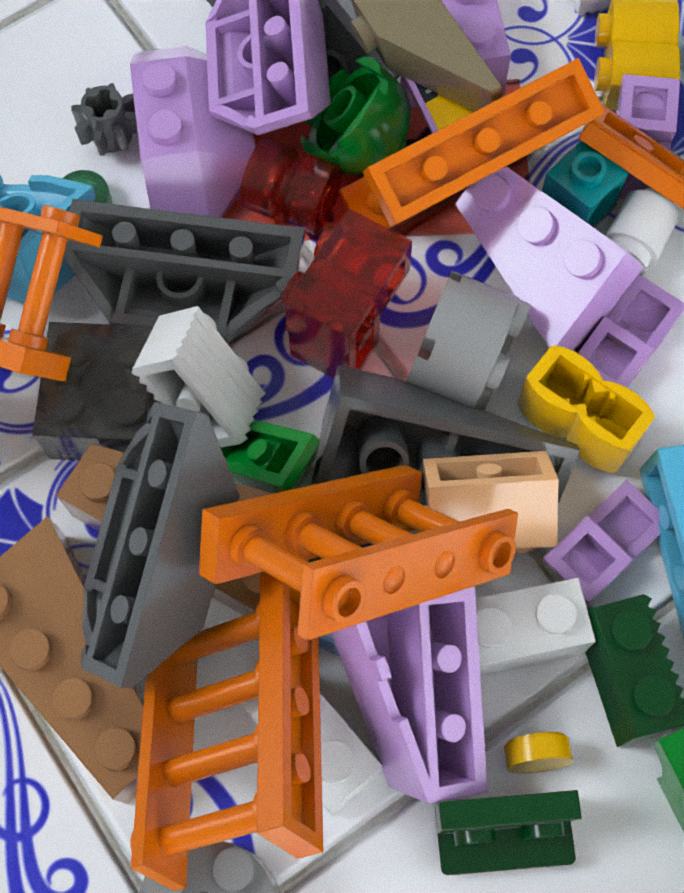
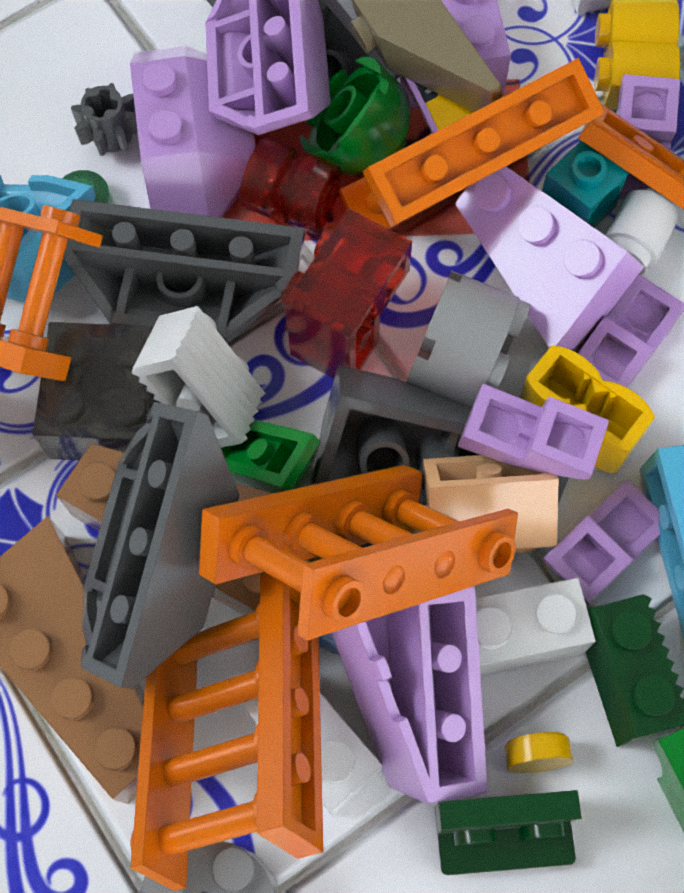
(542, 439): none -> lavender slope

